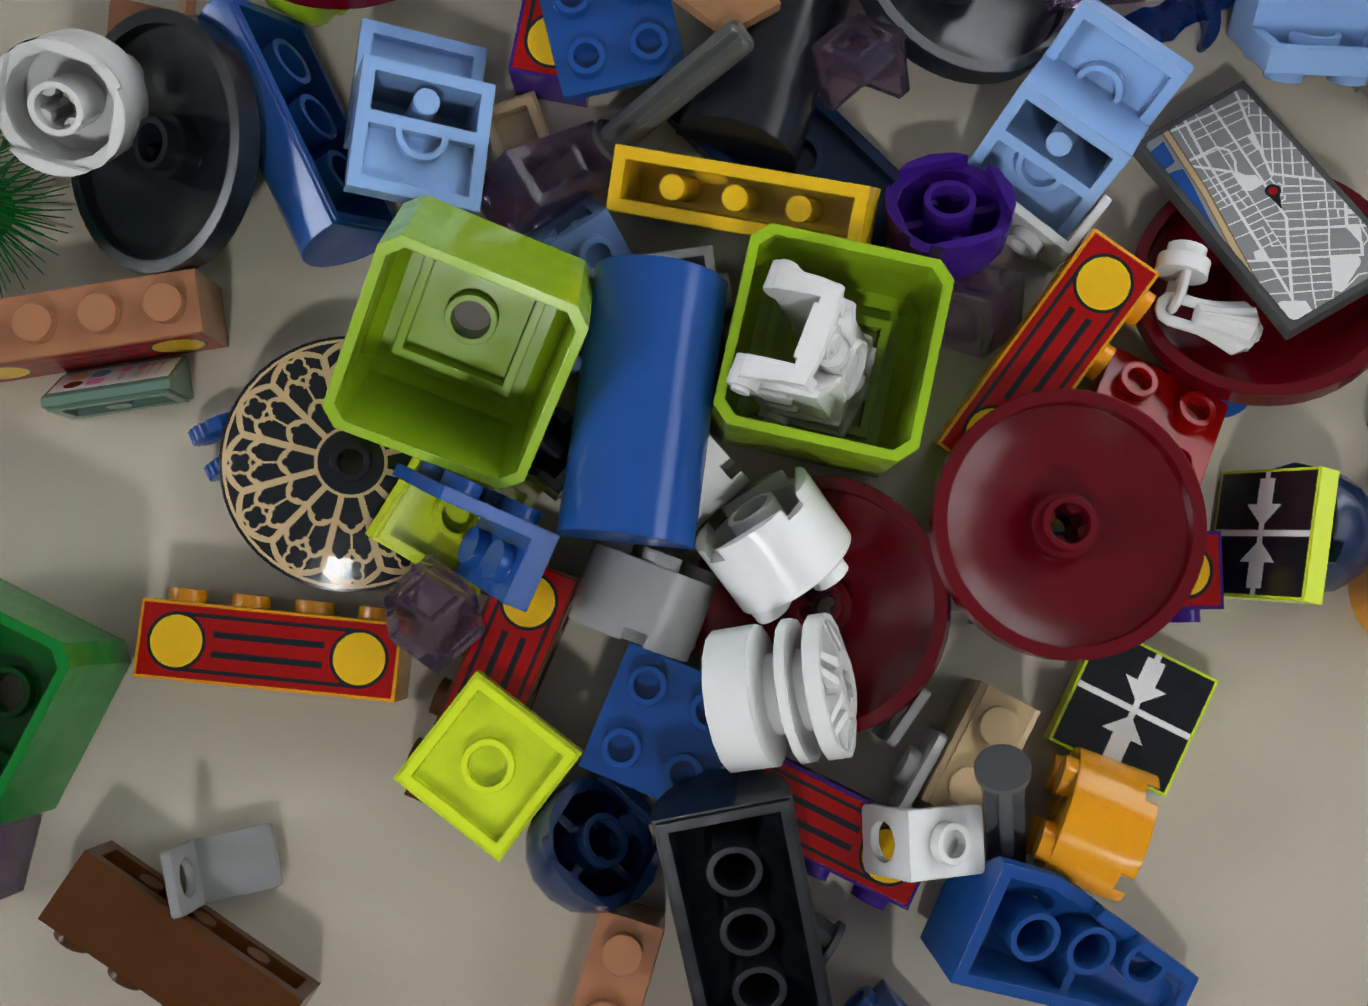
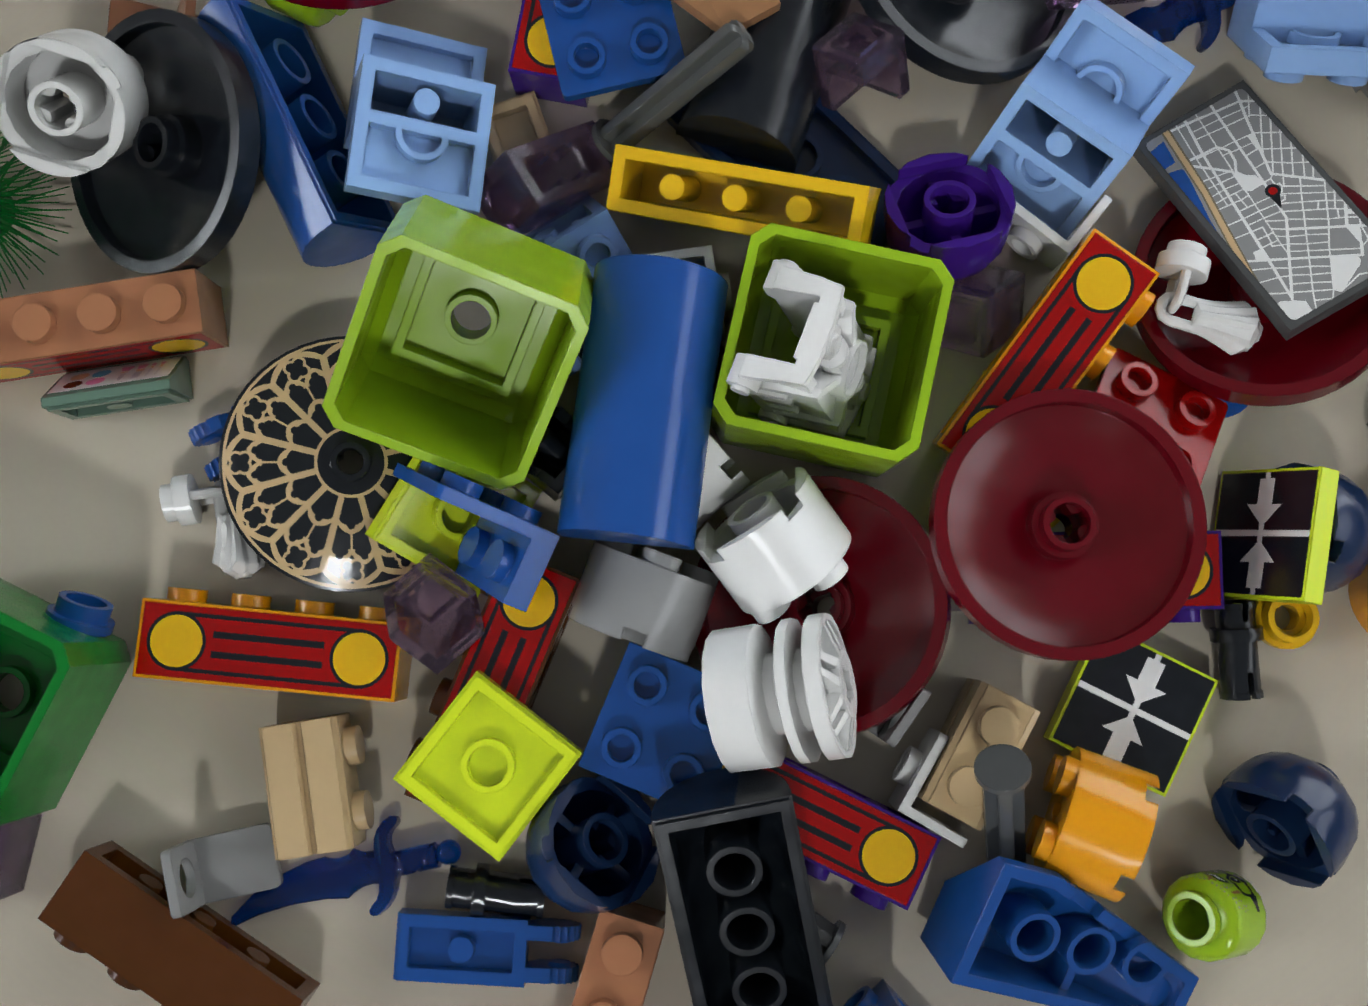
(83, 613): none -> blue plate
(184, 502): none -> white piece
(315, 785): none -> tan brick
(345, 875): none -> clear blue piece
(480, 950): none -> blue hinge
(493, 891): none -> black pin
(927, 841): white bracket -> none
(1213, 915): none -> lime head
(1238, 650): none -> black pin
(1290, 815): none -> dark blue cylinder
(1300, 629): none -> yellow plate

